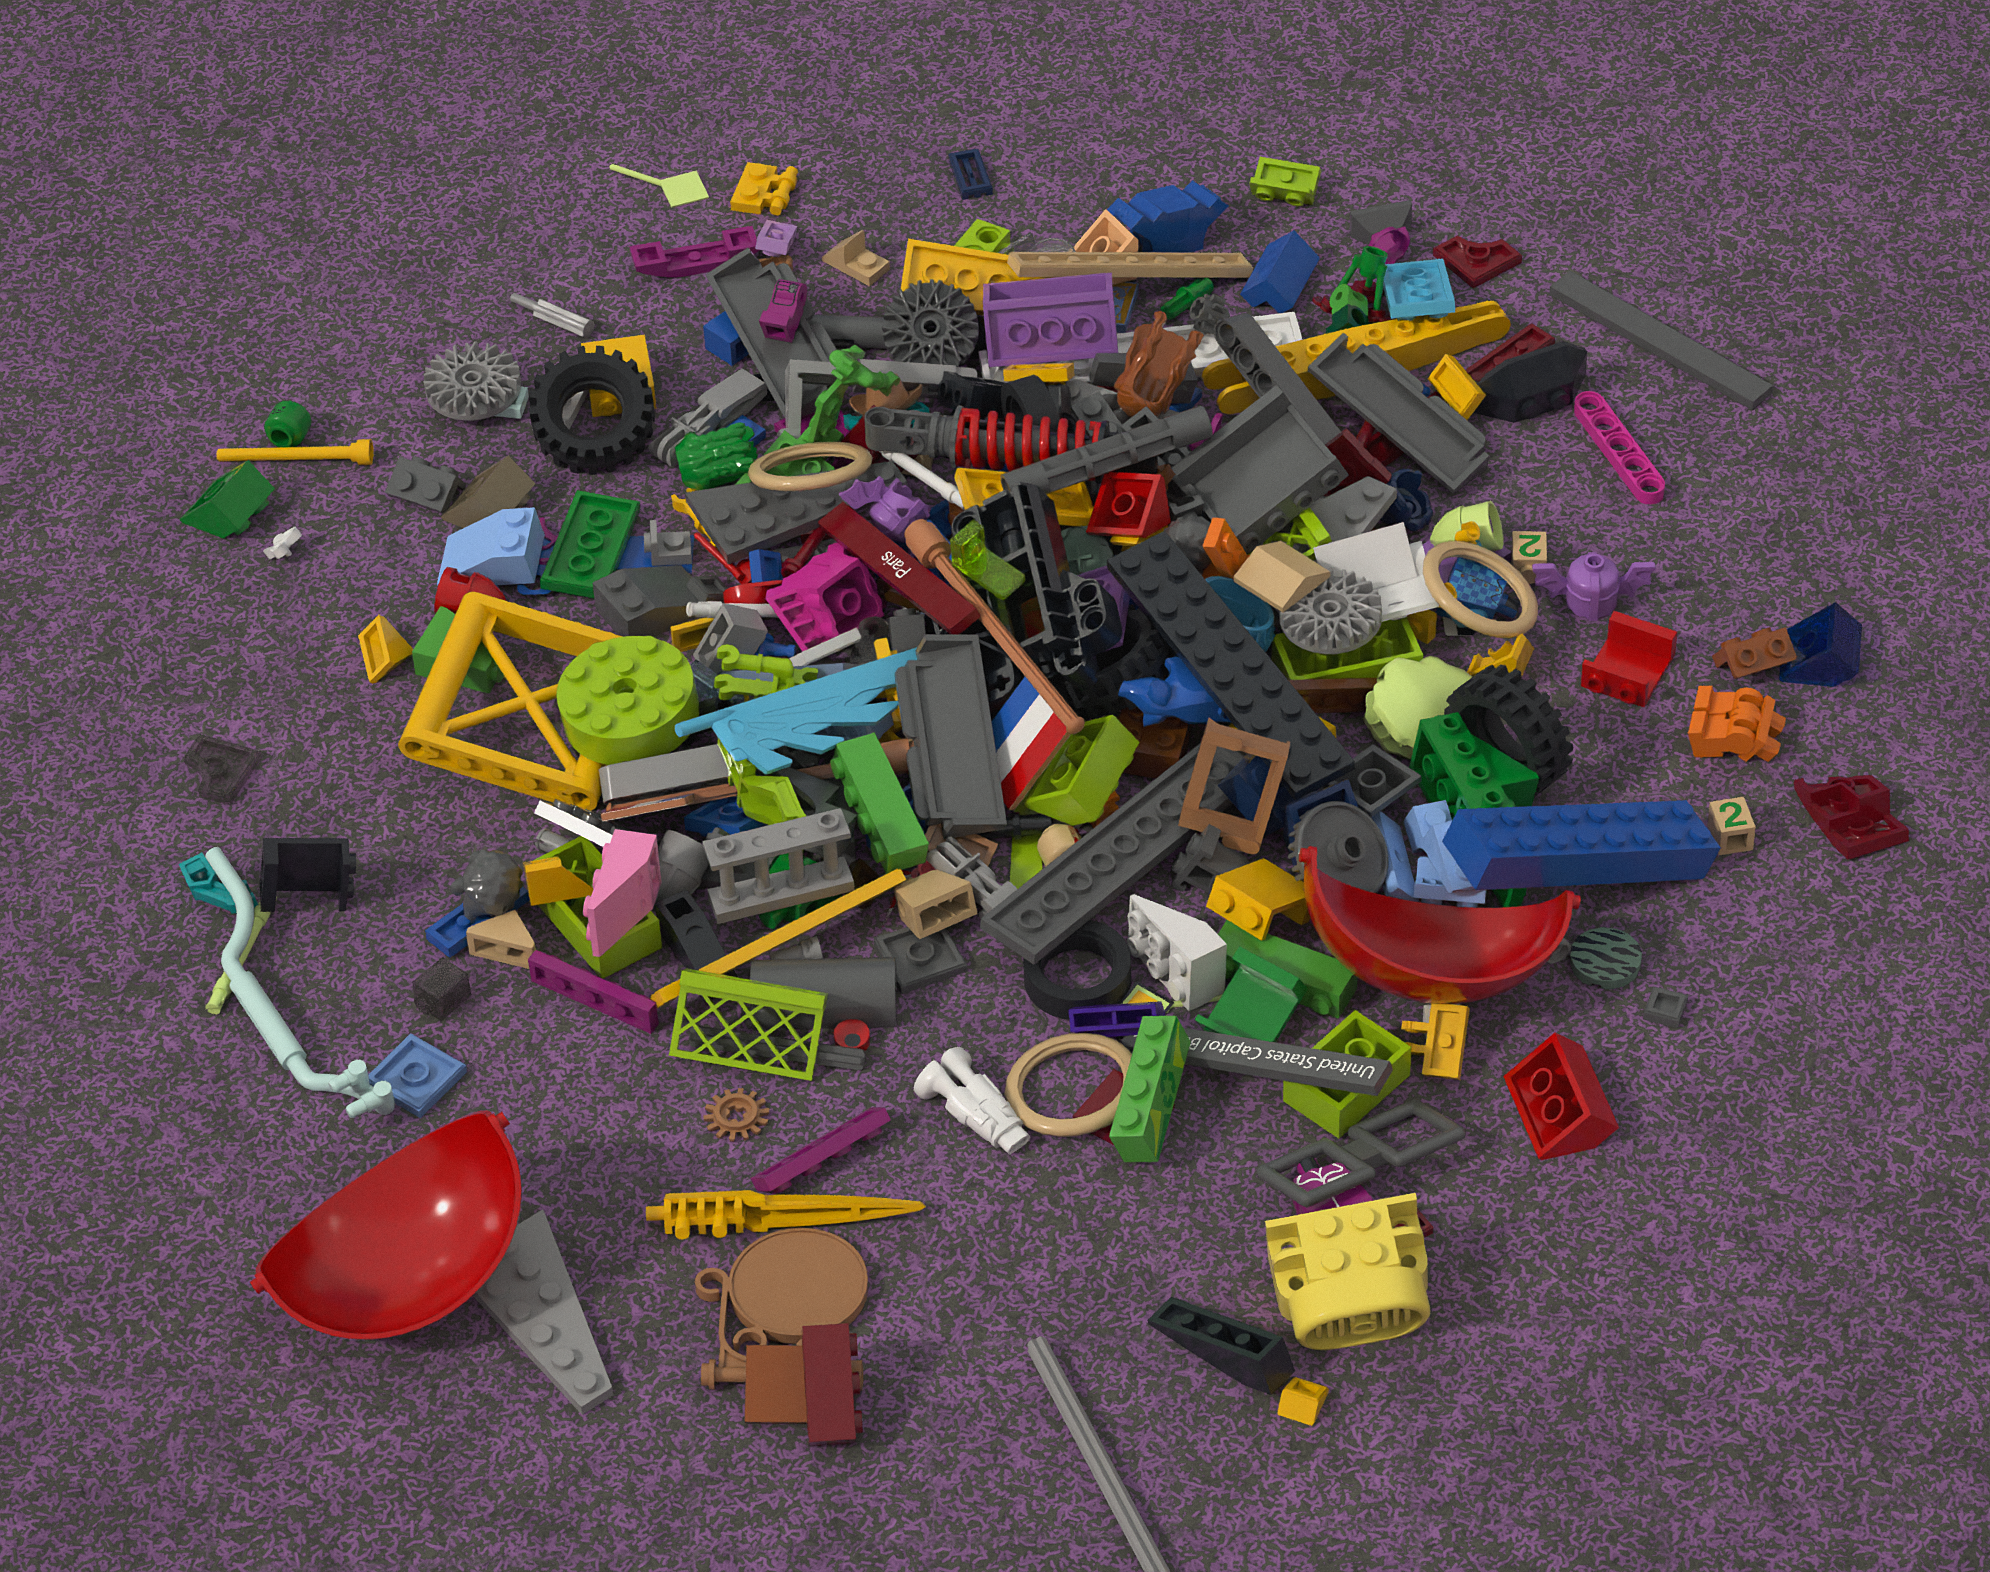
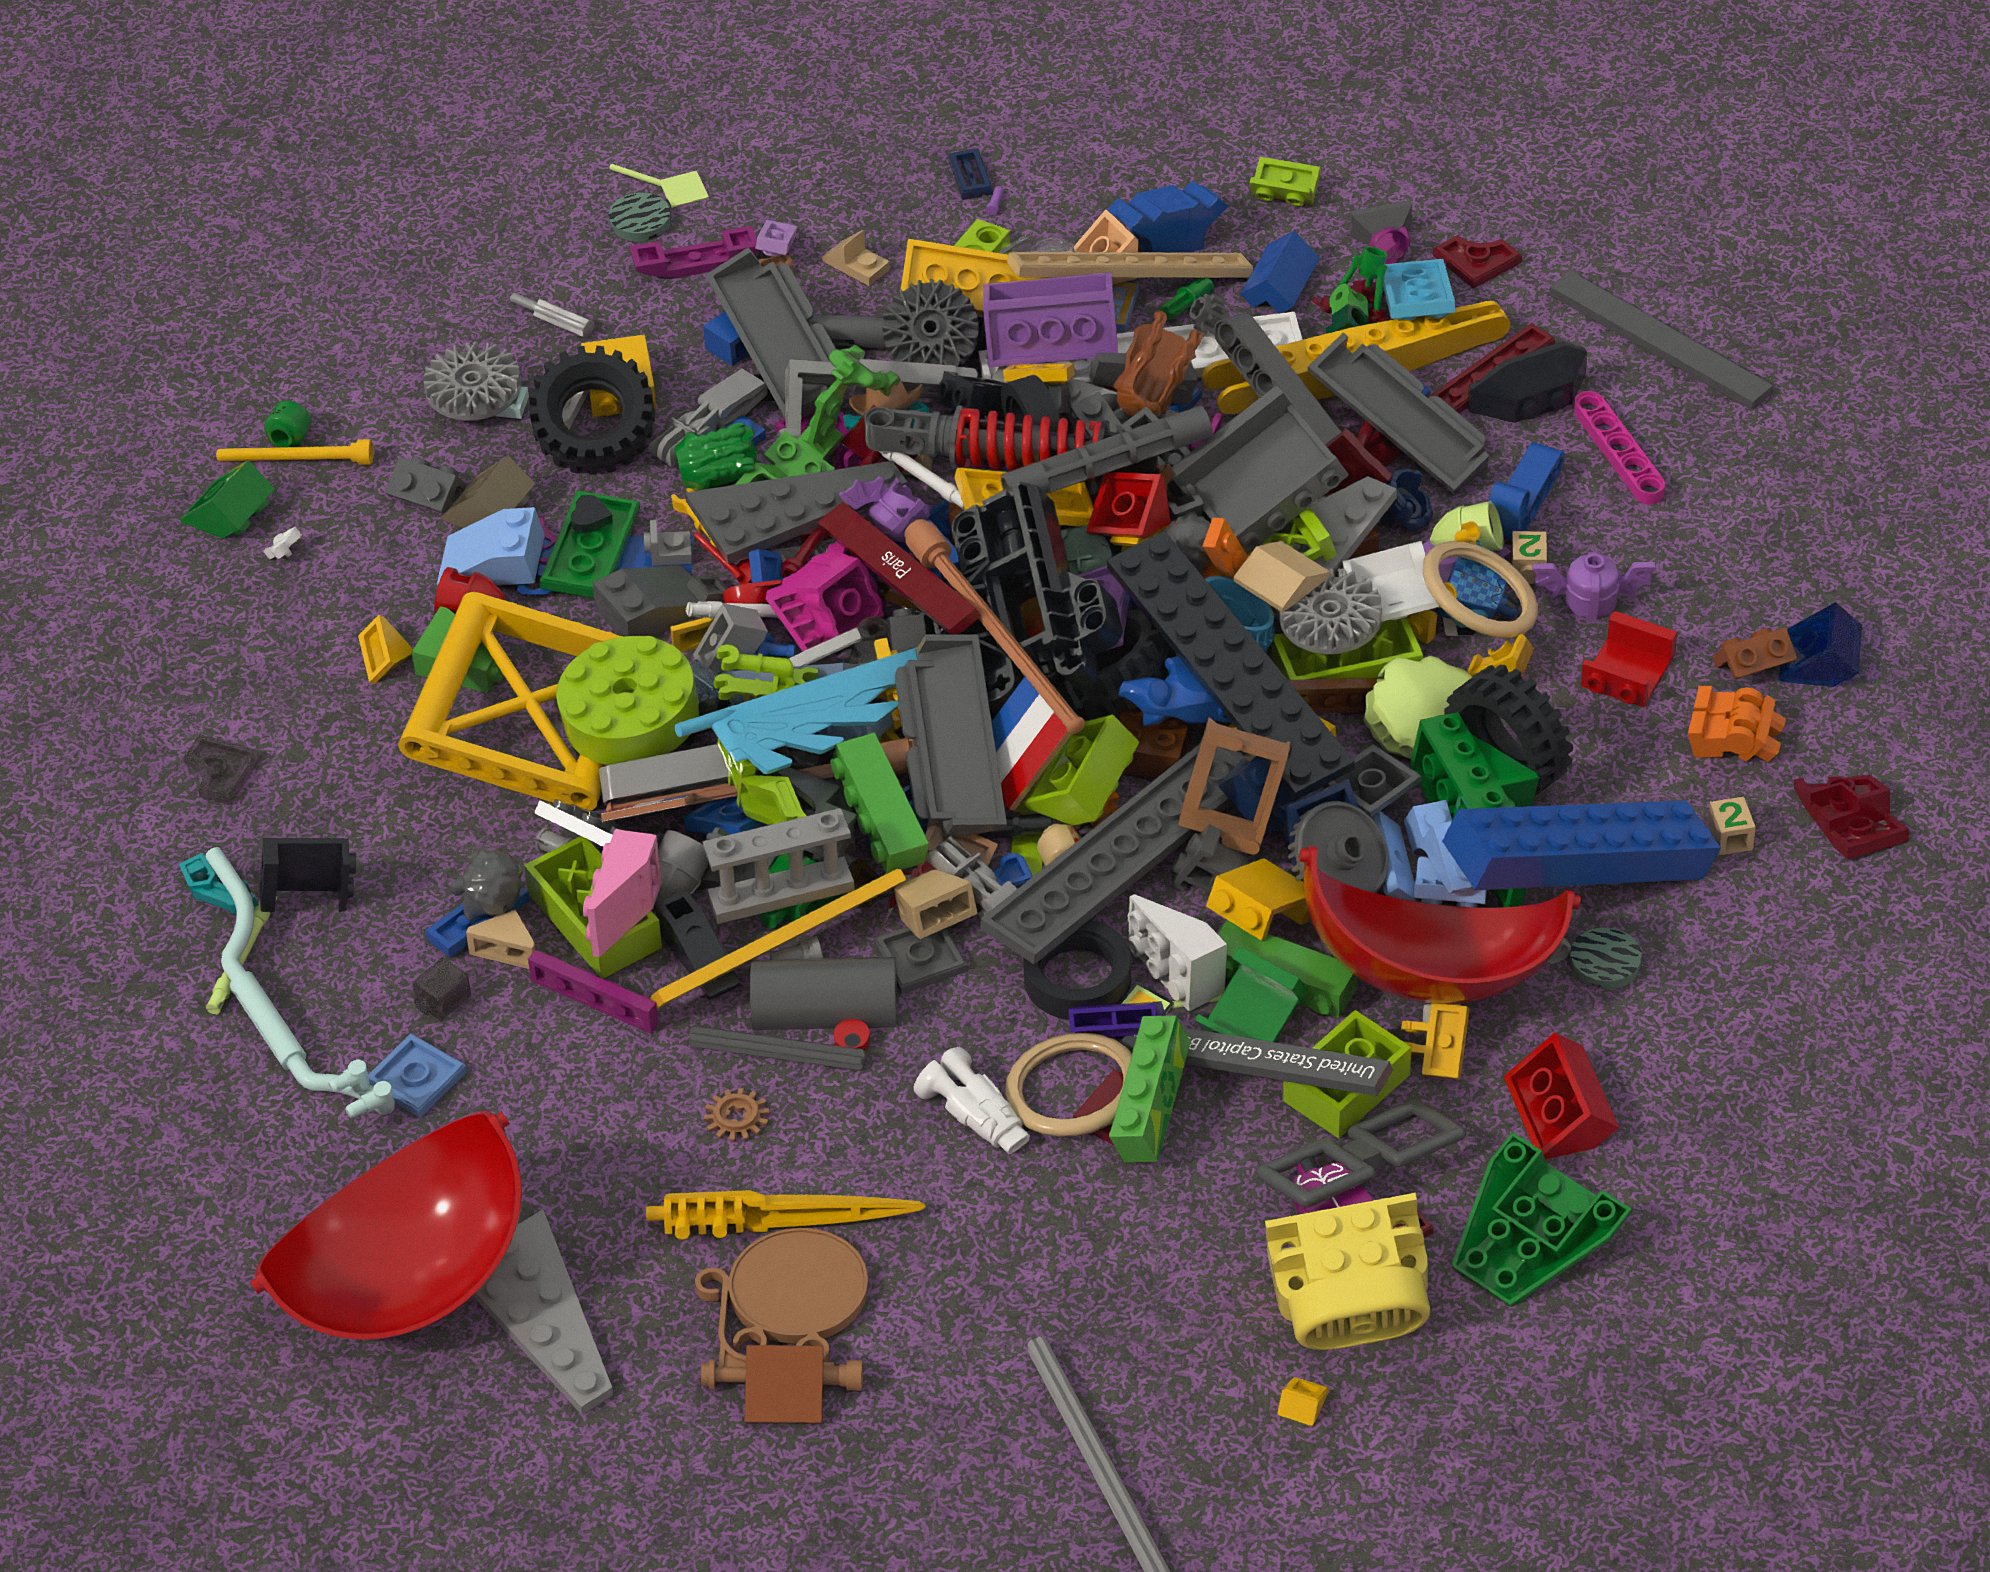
(552, 882): yellow slope -> none
(590, 514): none -> black tile
(639, 216): none -> sand green tile
(755, 187): yellow plate -> none
(755, 993): lime fence -> none
(760, 478): tan wedge -> none
(784, 310): magenta leg -> none
(809, 1158): magenta plate -> none
(830, 1384): dark red brick -> none
(981, 564): clear neon green bracket -> none
(992, 207): none -> medium lavender piece
(1013, 869): none -> blue tile
(1233, 1347): black slope -> none
(1377, 555): white sticker -> none
(1456, 386): yellow tile -> none
(1527, 488): none -> blue beam
(1531, 1224): none -> green wedge
(1665, 1007): dark grey tile -> none

